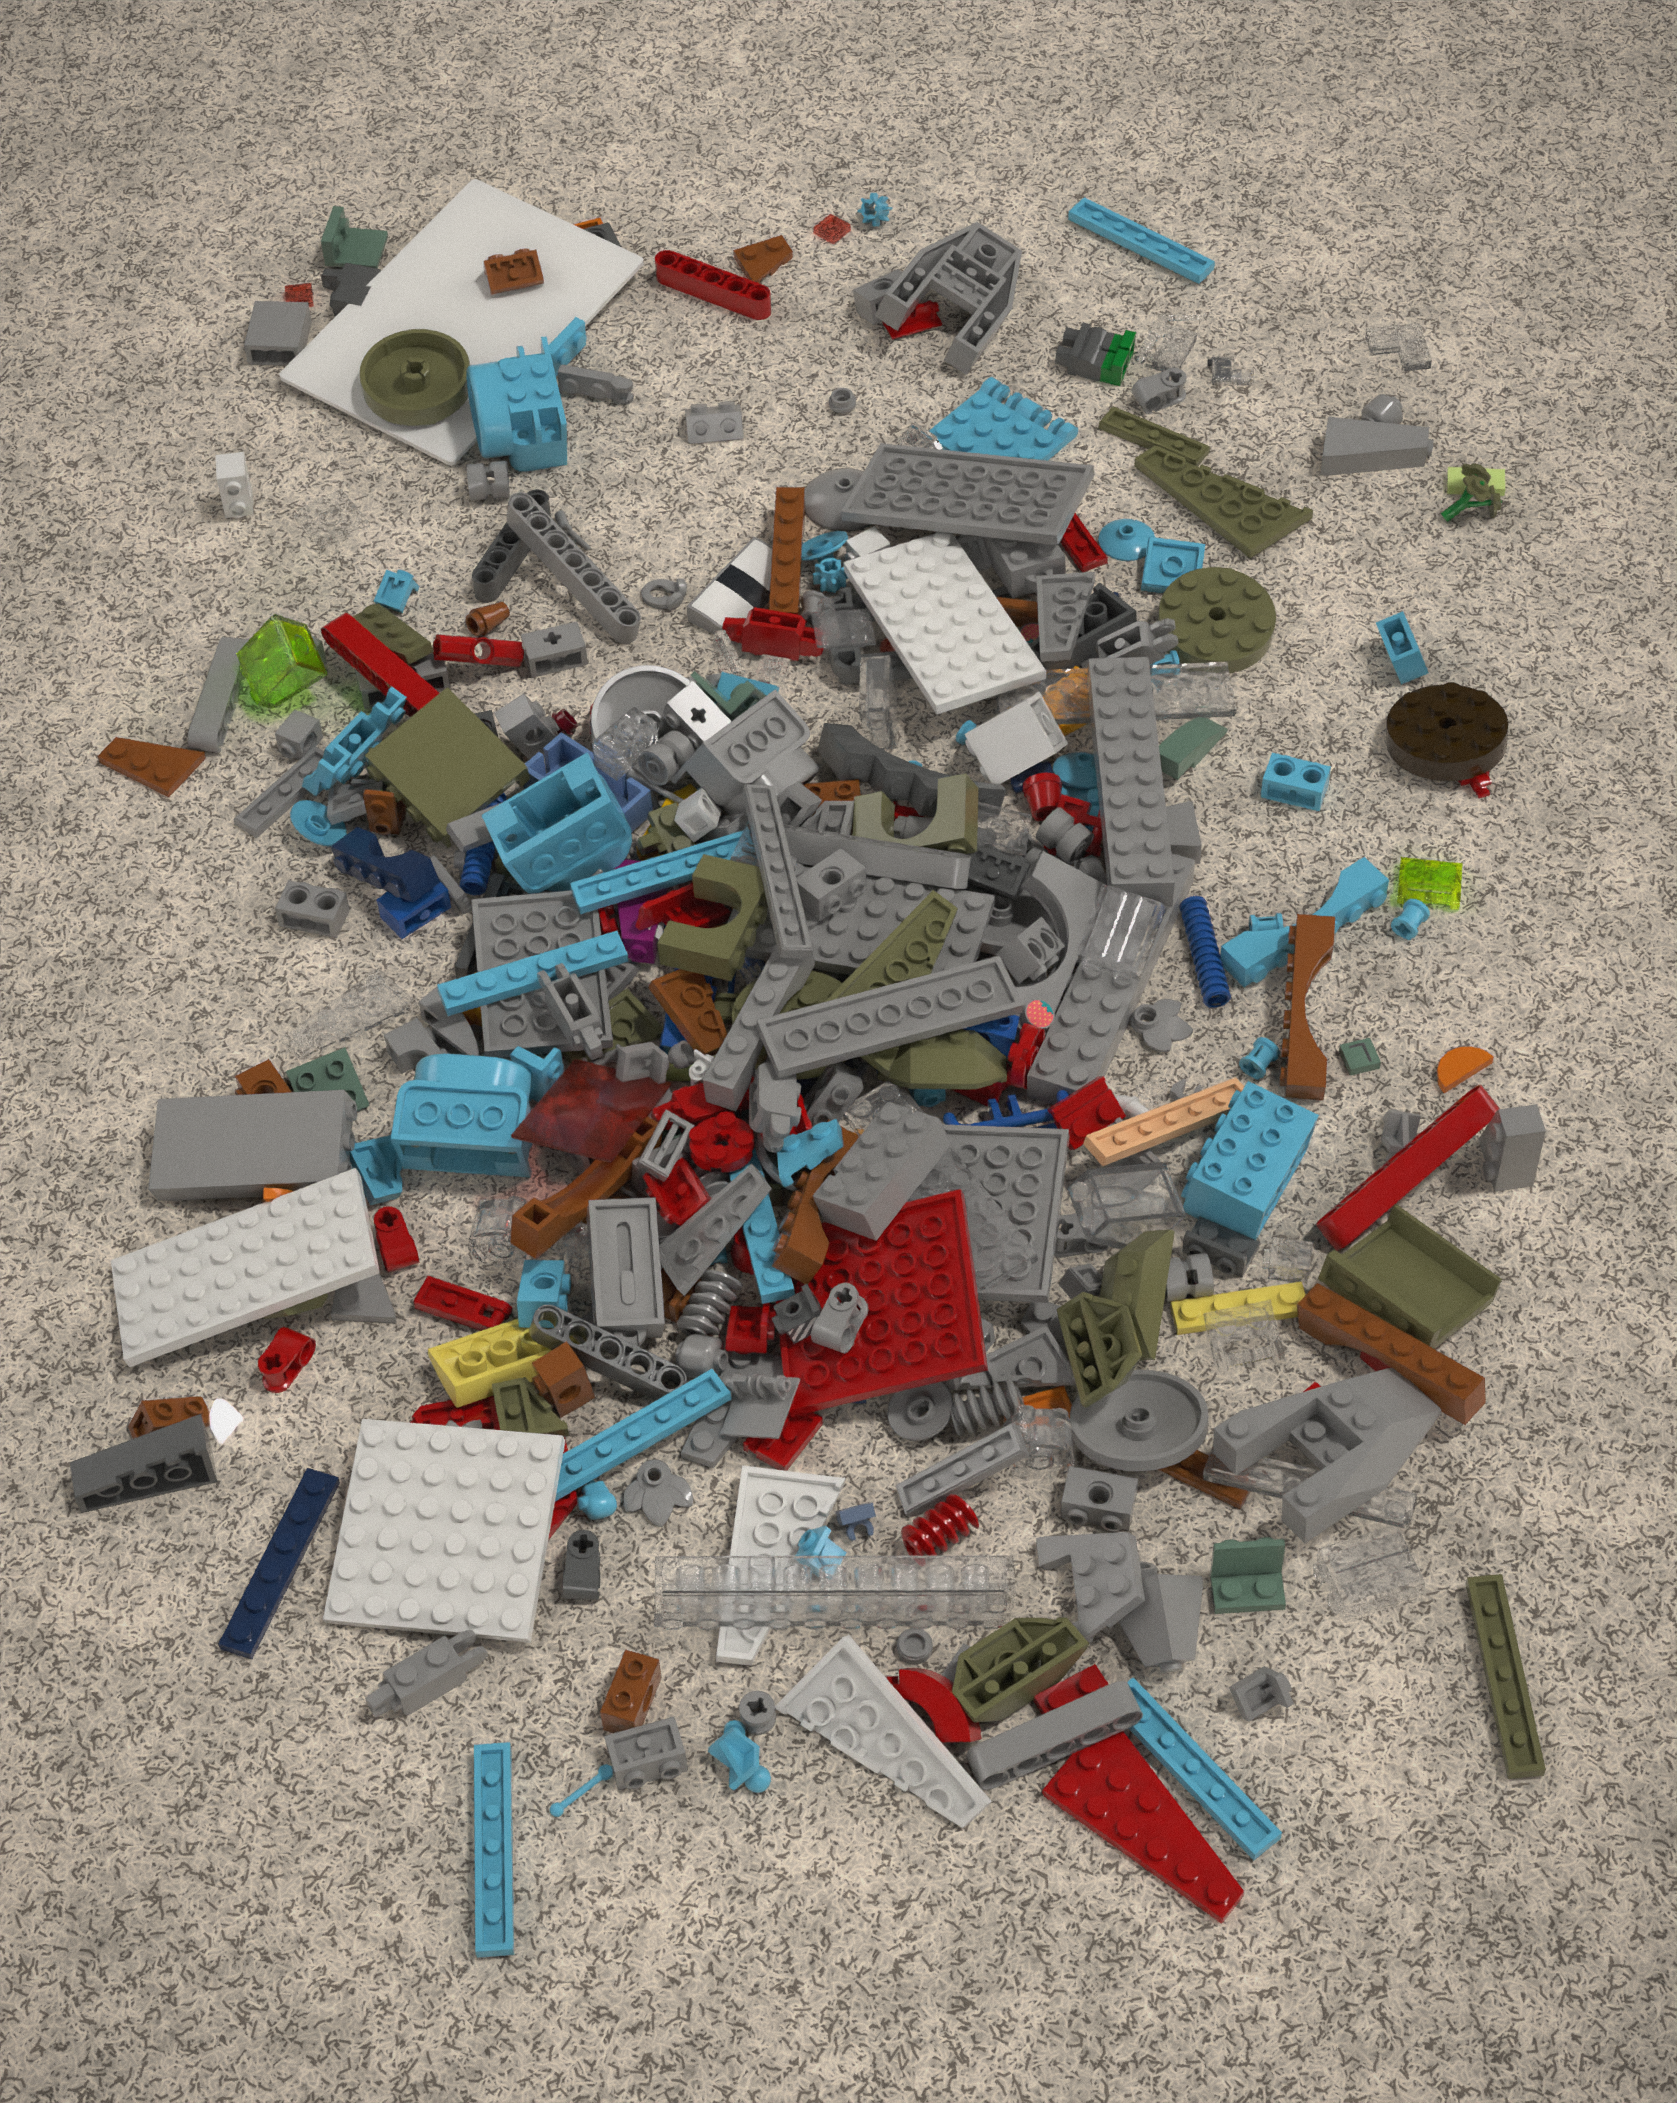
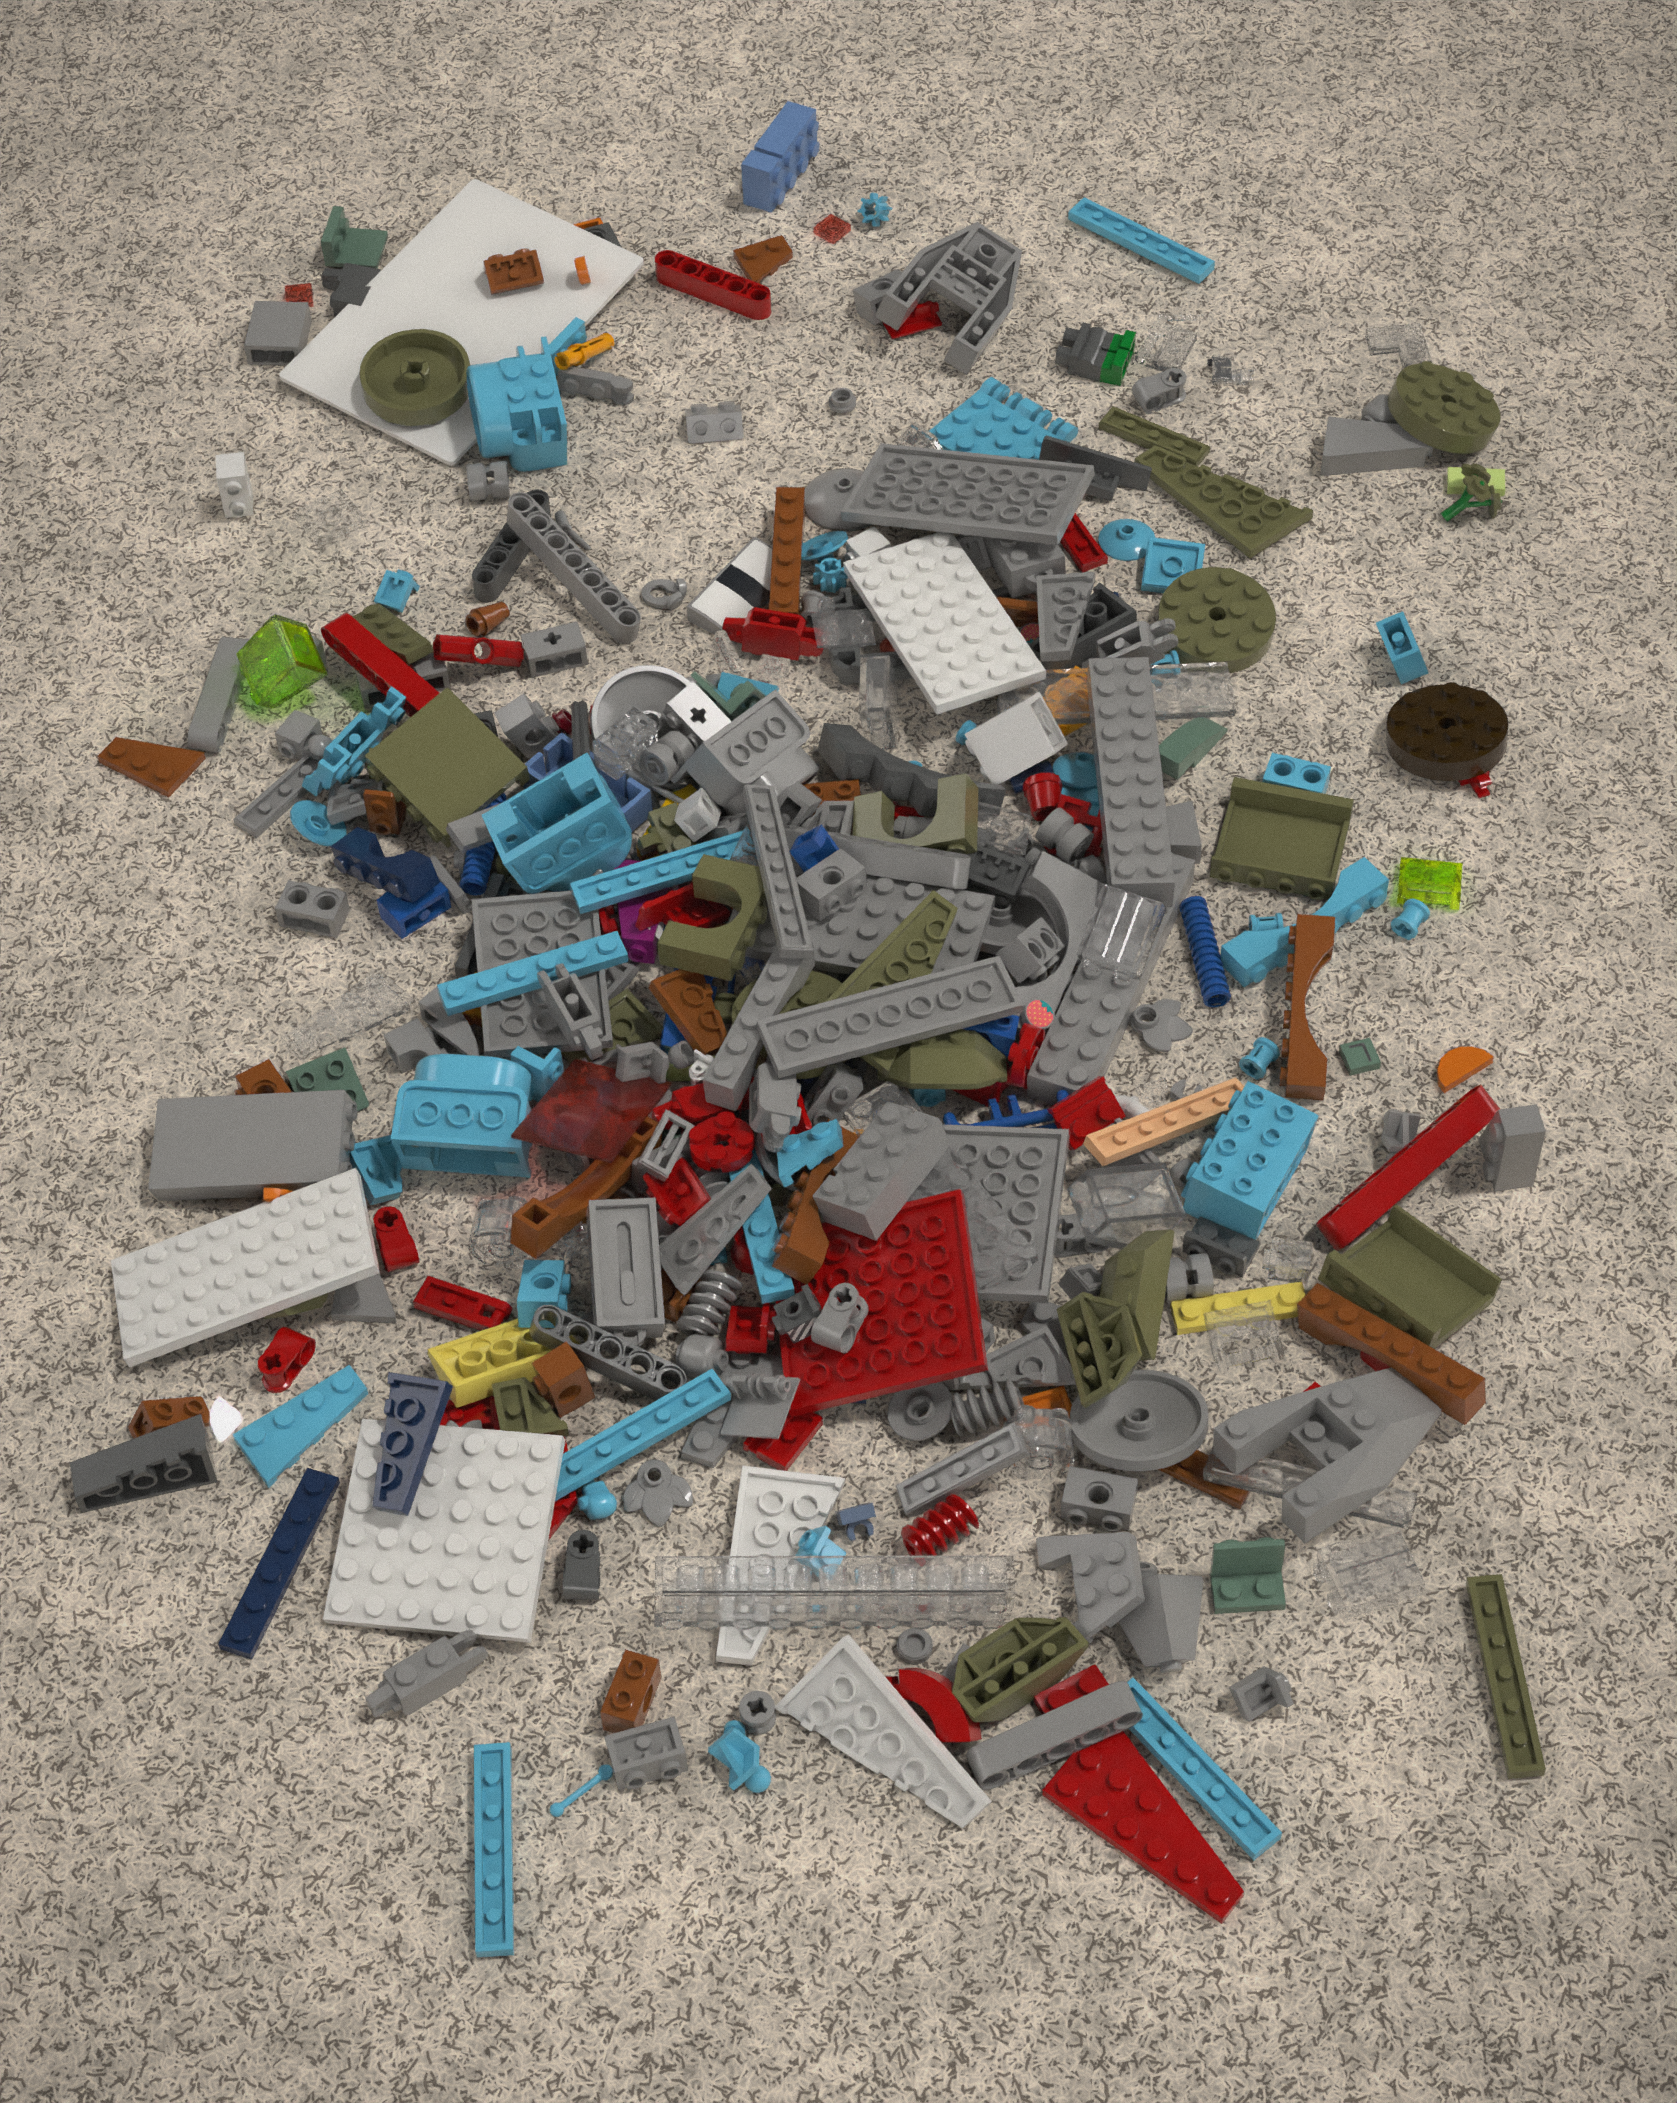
(289, 1430): none -> medium azure wing
(317, 746): none -> light grey hinge
(410, 1430): none -> dark blue wing
(579, 353): none -> light orange pin
(580, 729): none -> dark grey axle
(582, 270): none -> orange tile
(780, 156): none -> medium blue piece
(812, 847): none -> blue panel
(1108, 469): none -> dark grey bracket
(1180, 1171): none -> light grey hinge
(1282, 839): none -> olive panel
(1444, 408): none -> olive piece

